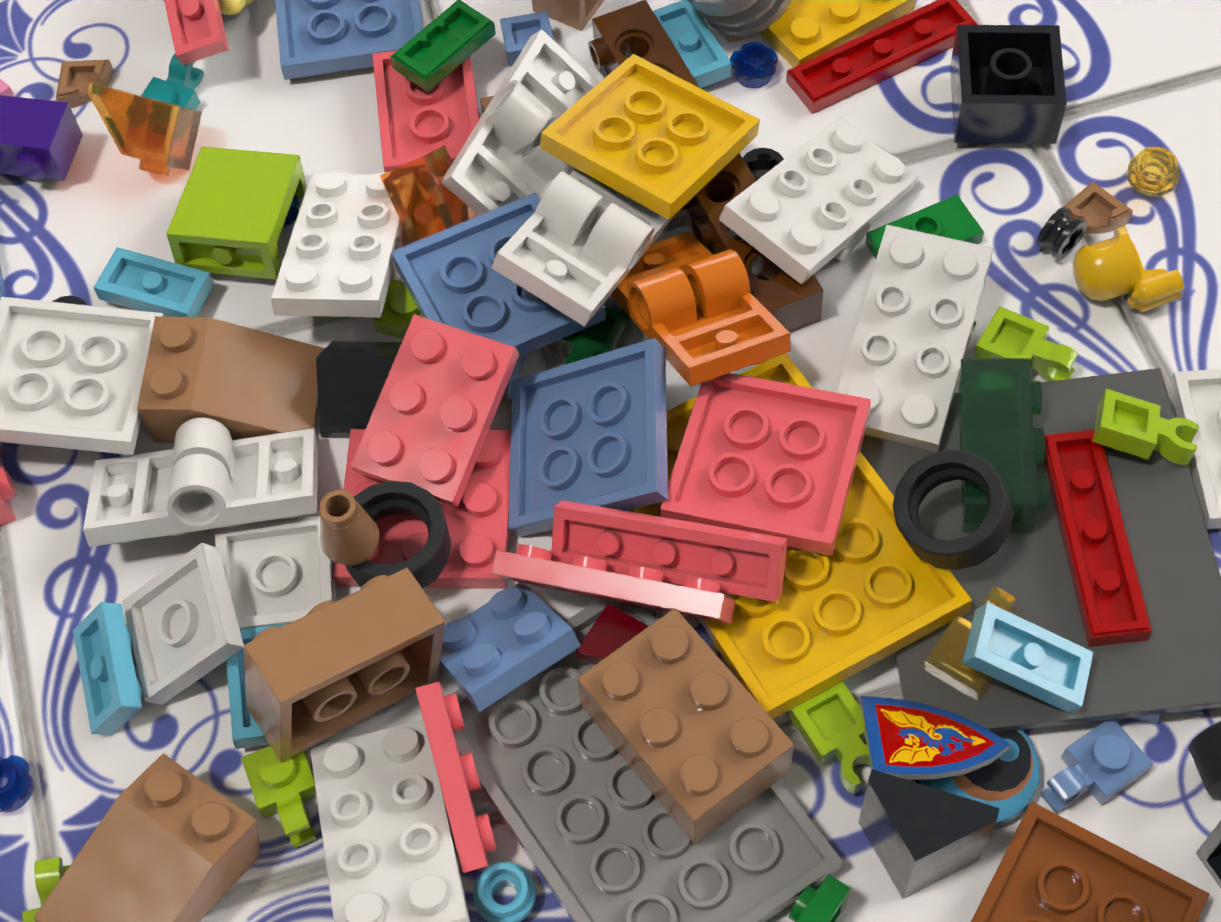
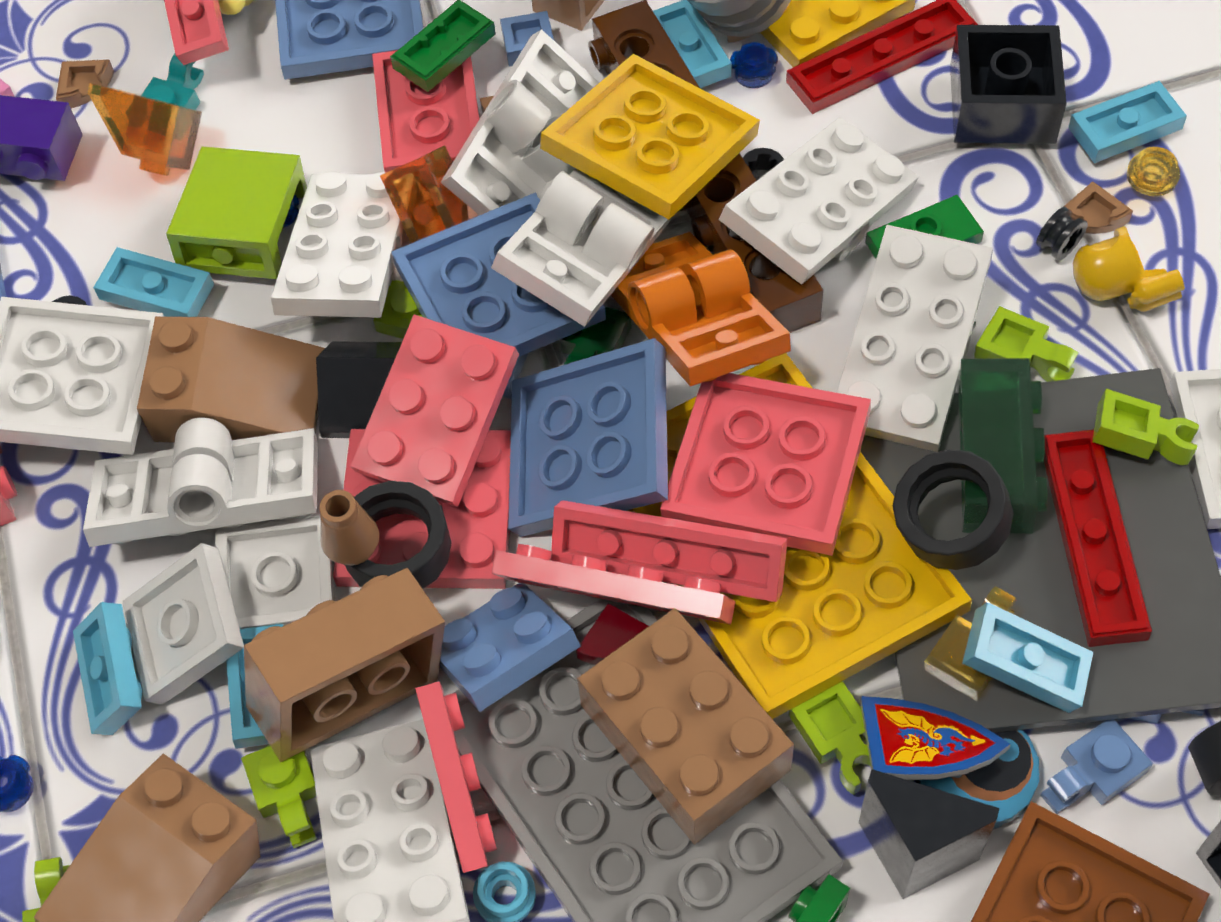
(1127, 121): none -> medium azure plate

